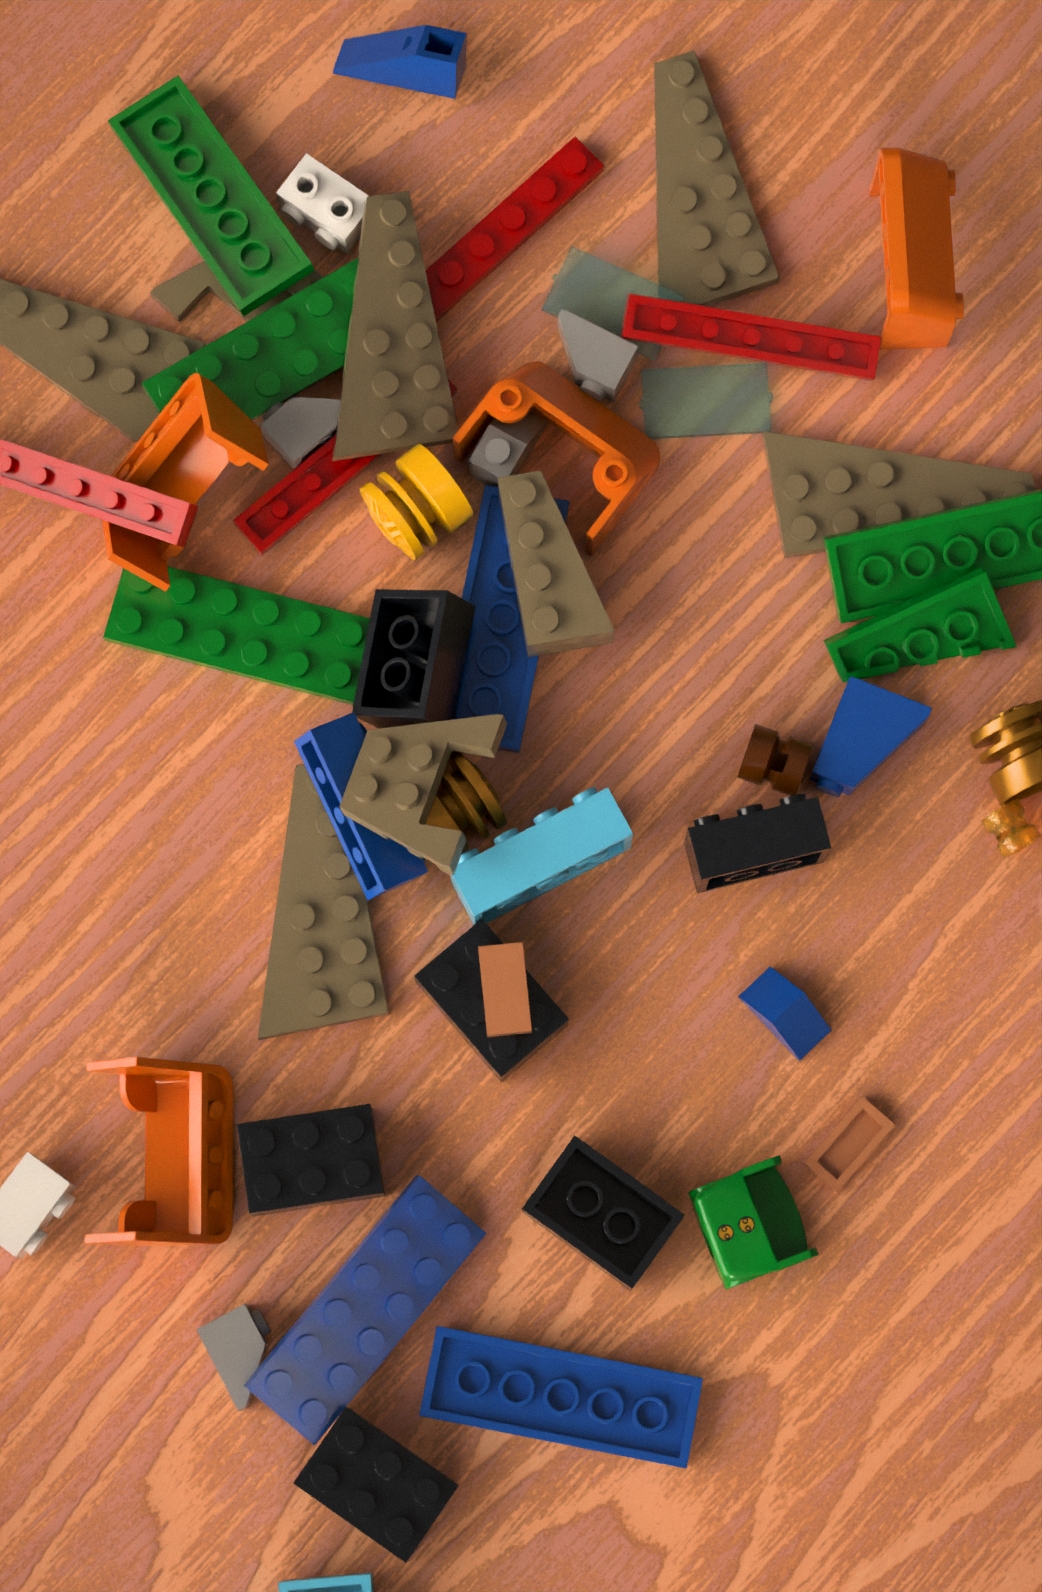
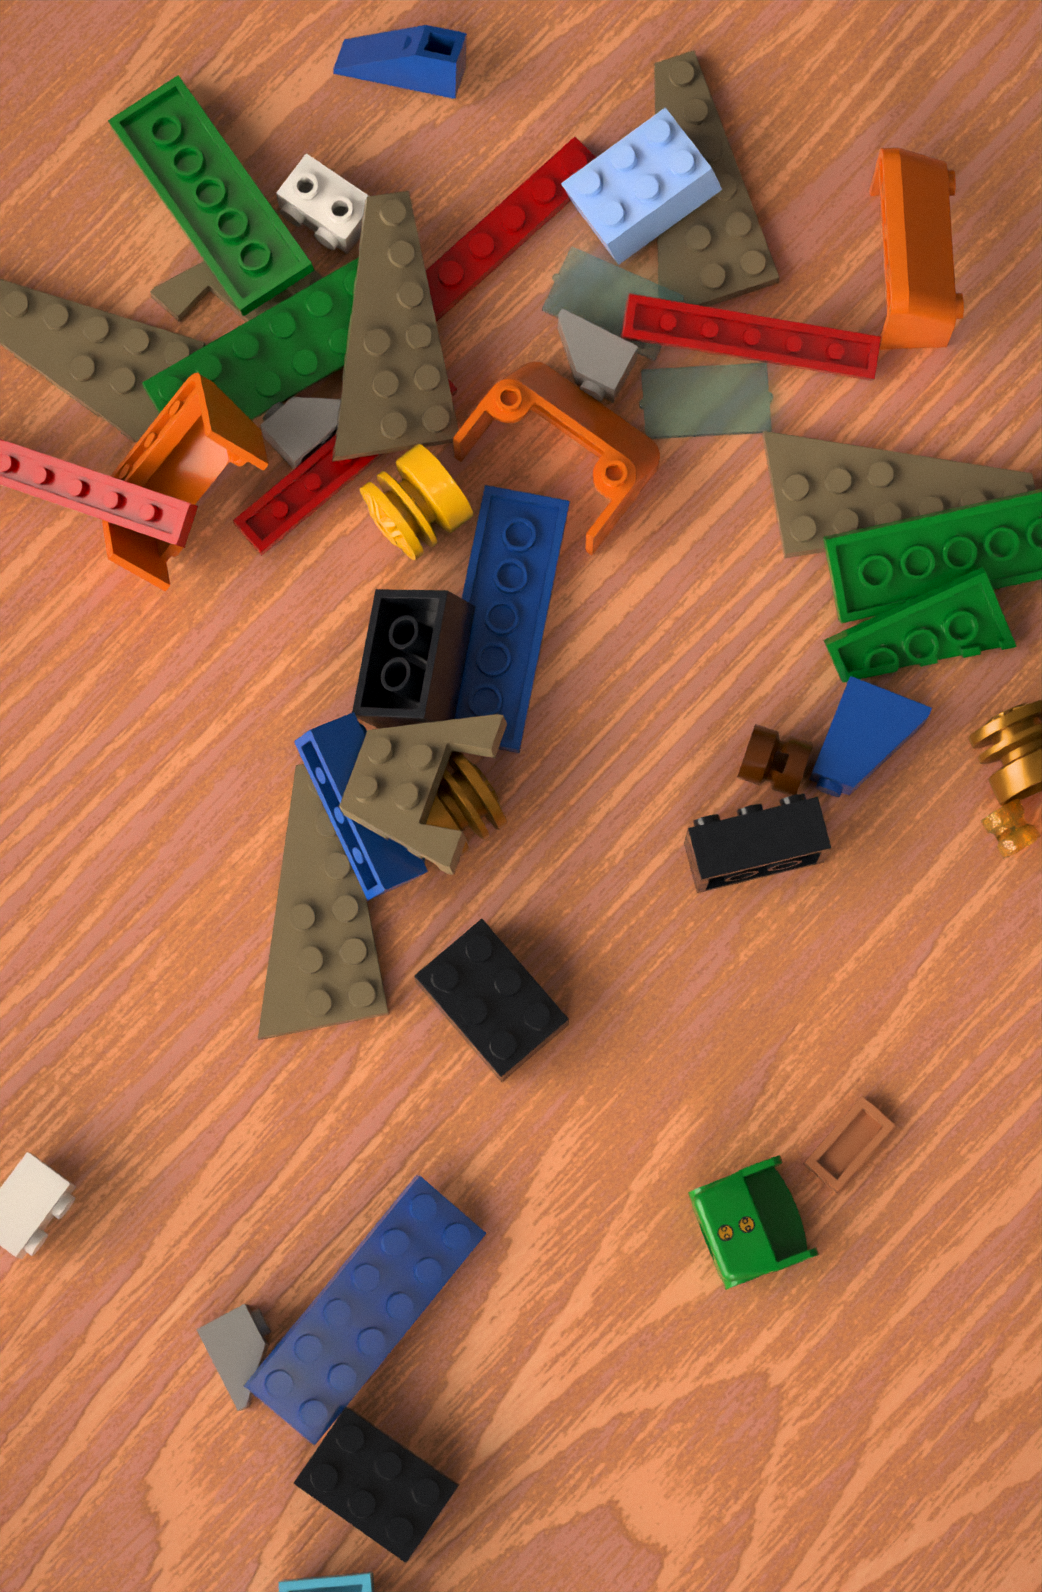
(185, 1152): orange windscreen -> none
(241, 632): green plate -> none
(311, 1160): black brick -> none
(505, 448): light grey slope -> none
(505, 989): nougat tile -> none
(542, 856): medium azure brick -> none
(550, 579): dark tan wedge -> none
(561, 1397): blue plate -> none
(602, 1213): black brick -> none
(642, 186): none -> light blue brick
(785, 1012): blue slope -> none

